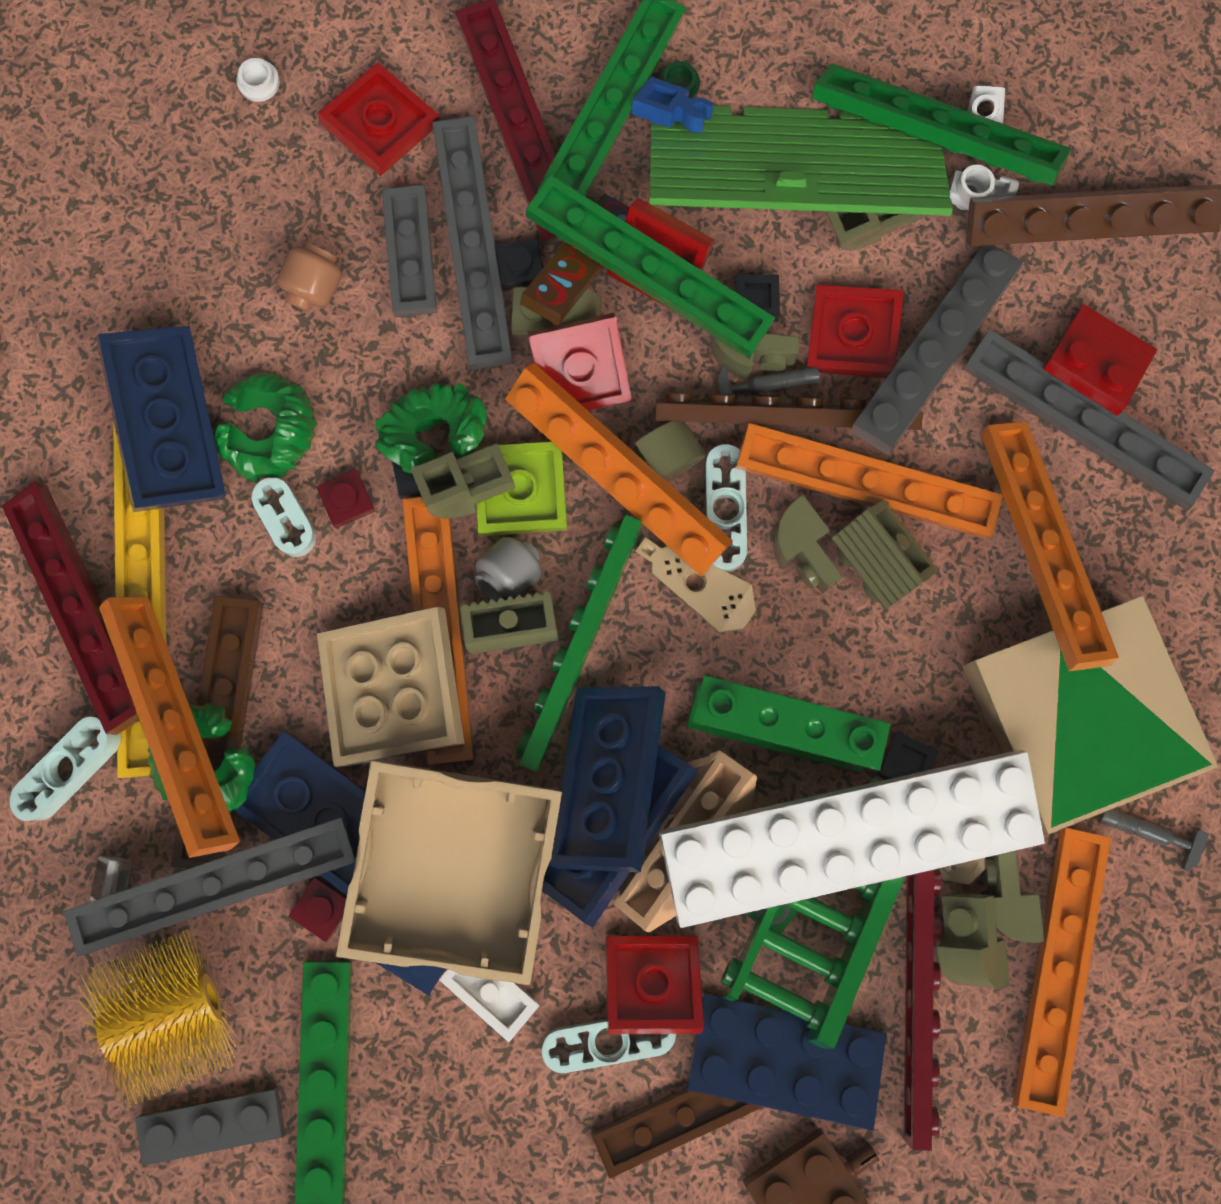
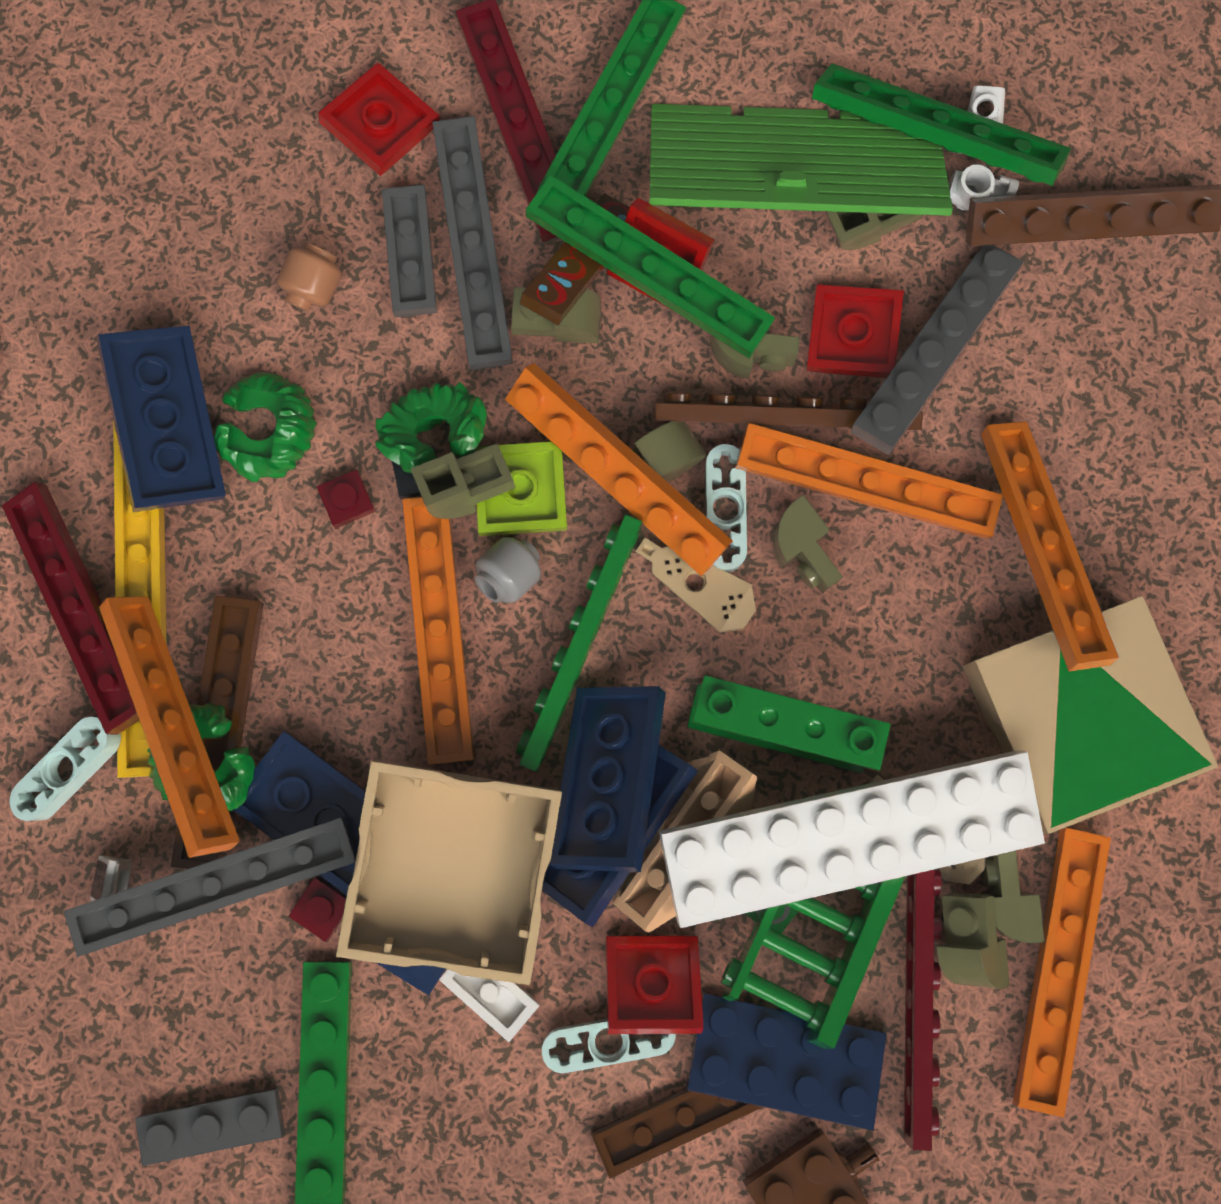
(157, 1018): yellow piece -> none
(257, 80): white plate -> none
(292, 511): light aqua beam -> none
(390, 687): tan plate -> none
(509, 623): olive brick -> none
(518, 263): black plate -> none
(584, 360): plate -> none
(667, 103): blue plate -> none
(682, 75): dark green plate -> none
(761, 291): black plate -> none
(770, 382): dark grey piece -> none
(883, 555): olive brick -> none
(906, 757): black plate -> none
(1100, 359): red plate -> none
(1113, 437): dark grey plate -> none
(1157, 834): dark grey piece -> none

